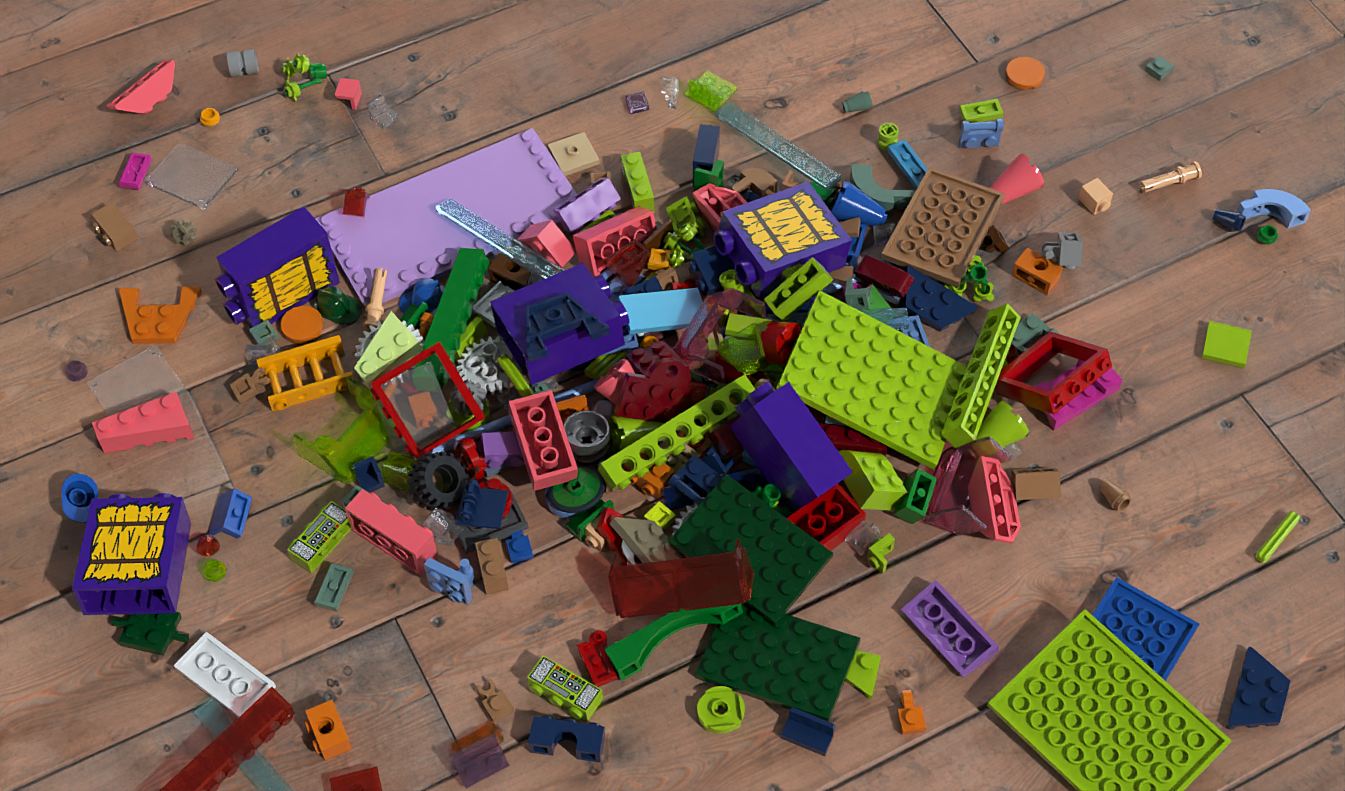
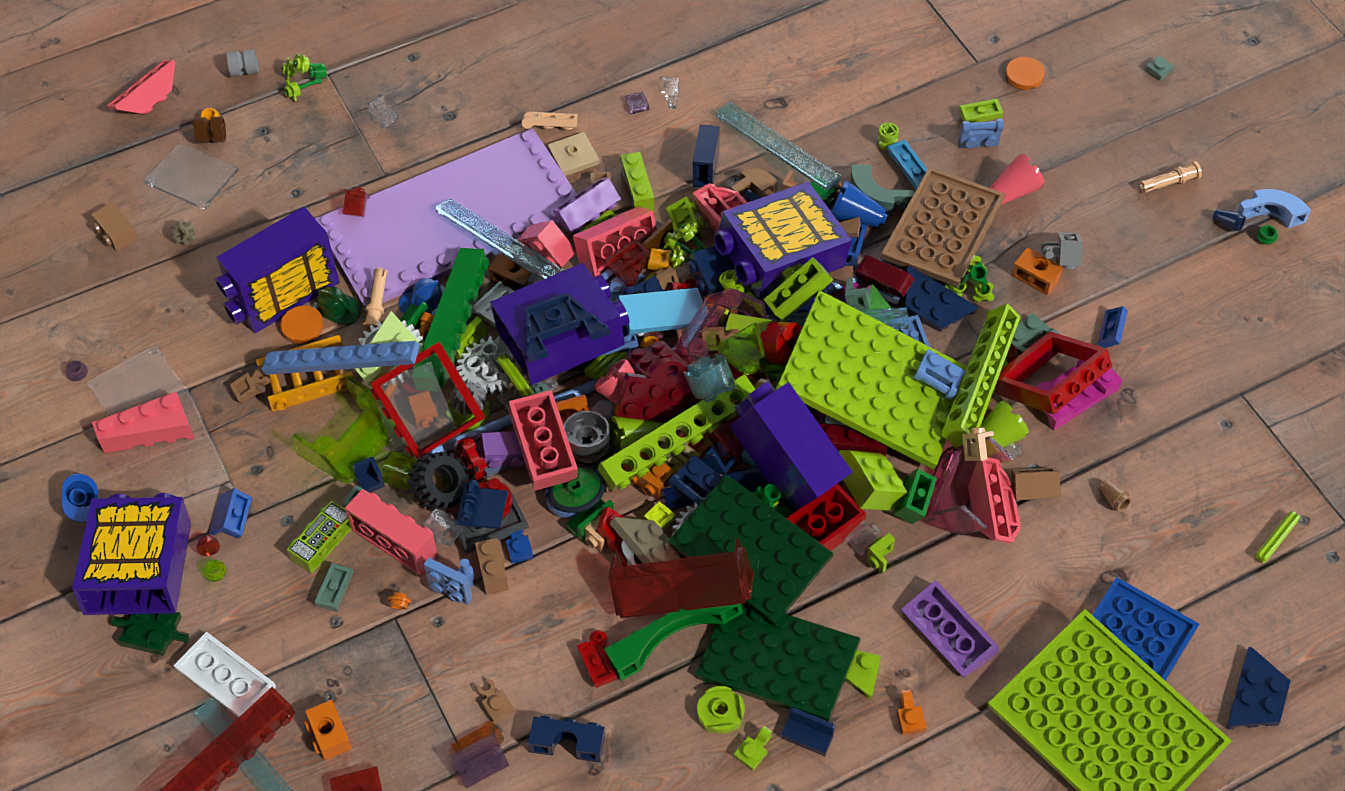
(135, 171): dark pink plate -> none
(157, 322): orange wing -> none
(203, 126): none -> reddish brown wheel
(259, 351): clear bracket -> none
(262, 333): sand green plate -> none
(341, 357): none -> medium blue plate
(349, 90): coral panel -> none
(399, 601): none -> orange plate
(549, 120): none -> light nougat plate
(564, 689): brick -> none
(704, 177): green panel -> none
(709, 377): none -> clear light blue brick
(710, 90): clear neon green hinge -> none
(716, 335): none -> medium nougat plate
(753, 751): none -> lime plate
(857, 102): sand green cone -> none
(883, 233): clear panel -> none
(939, 374): none -> medium blue plate
(975, 444): none -> light nougat bracket
(996, 240): reddish brown tile -> none
(1095, 196): light nougat brick -> none
(1112, 327): none -> blue plate
(1226, 344): lime tile -> none

